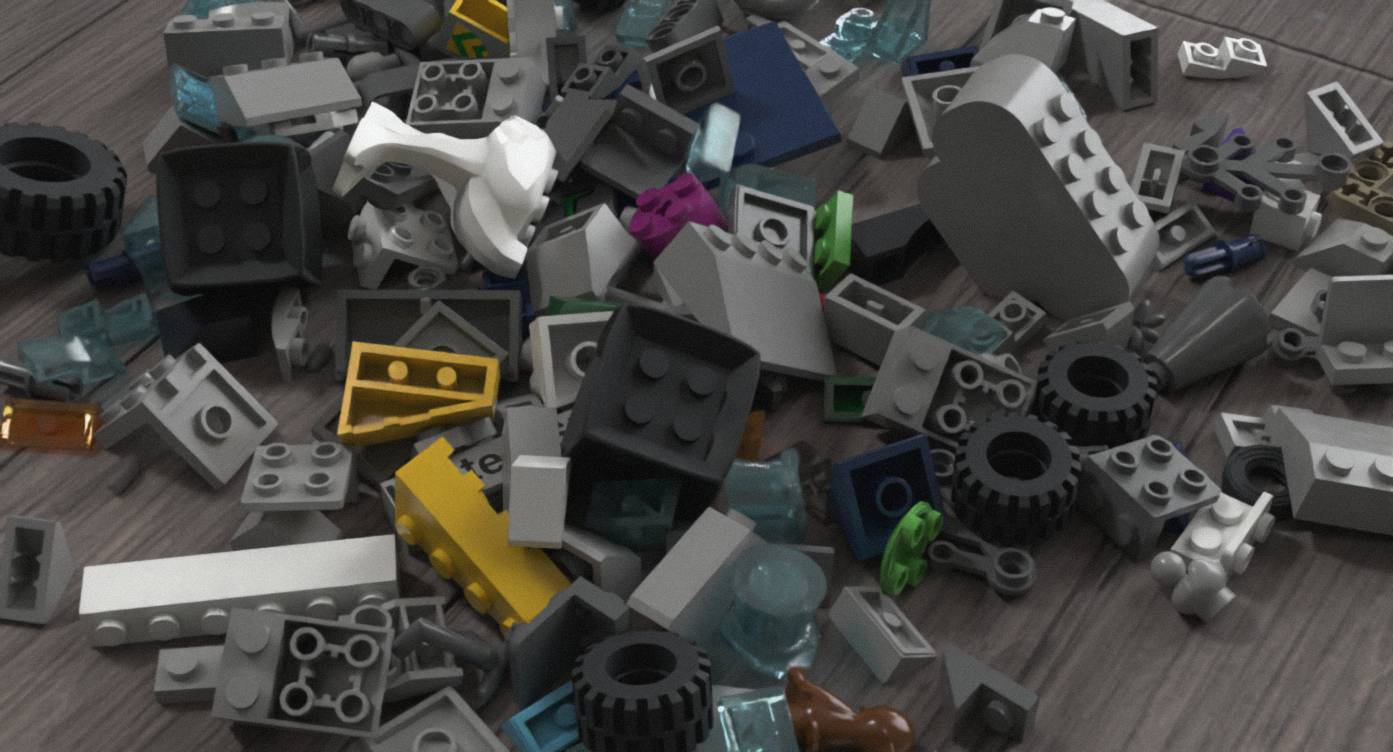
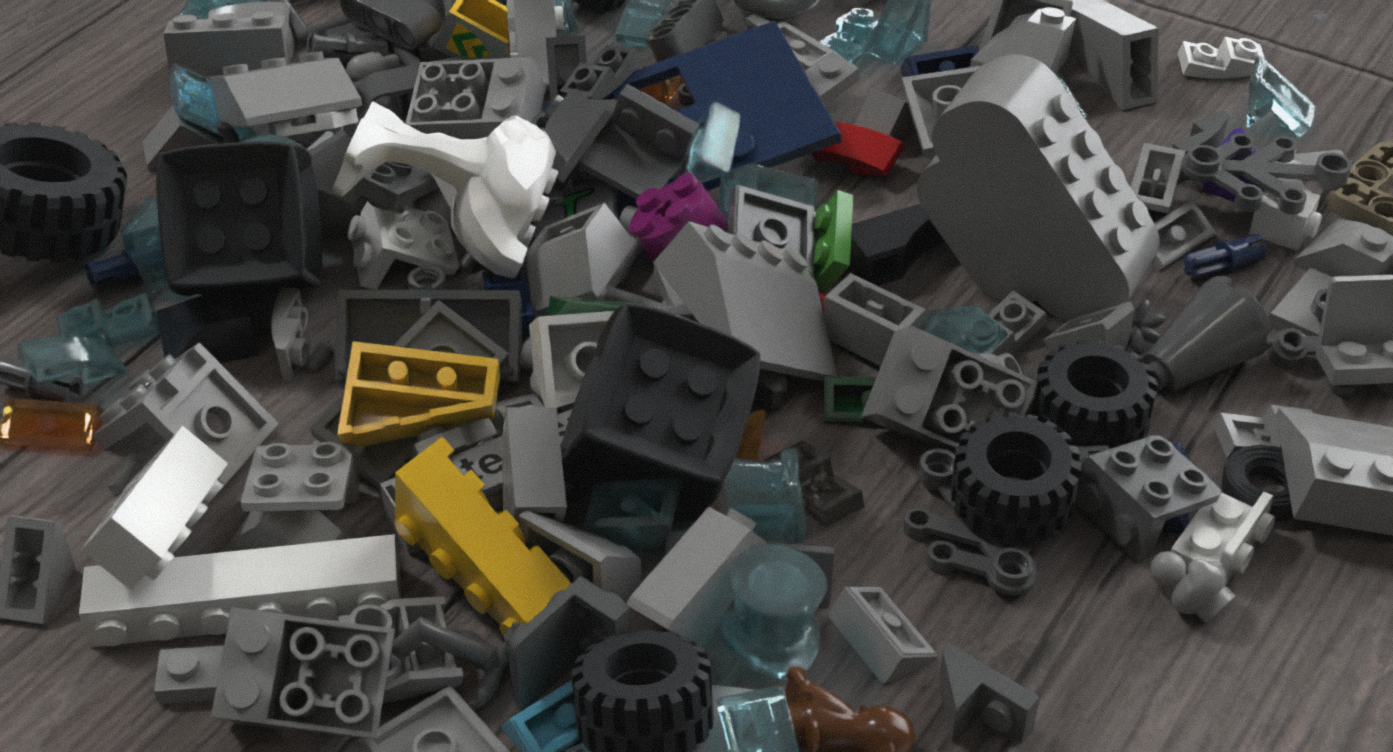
(157, 510): none -> white wedge
(538, 501): white slope -> none
(688, 72): light grey slope -> none
(863, 149): none -> red slope
(878, 489): dark blue slope -> none
(904, 550): bright green dish -> none
(1274, 93): none -> clear light blue slope
(1337, 124): light grey slope -> none

